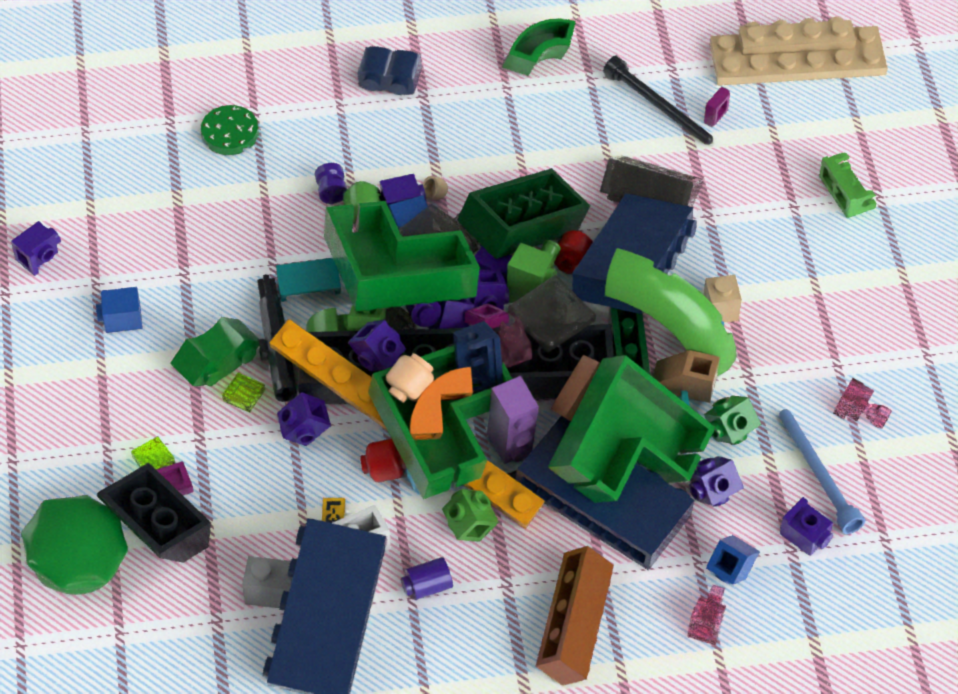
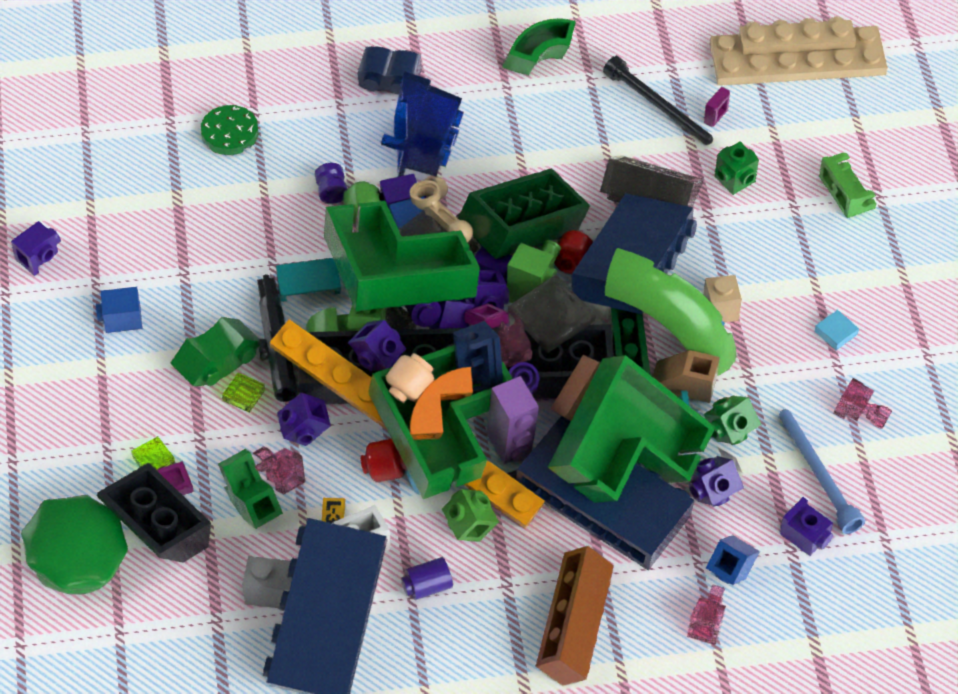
(247, 491): none -> green brick
(282, 468): none -> clear pink piece
(423, 126): none -> clear blue piece
(435, 209): none -> tan piece
(528, 369): none -> dark purple wheel
(727, 455): none -> white sticker
(736, 167): none -> green brick
(836, 330): none -> medium azure tile

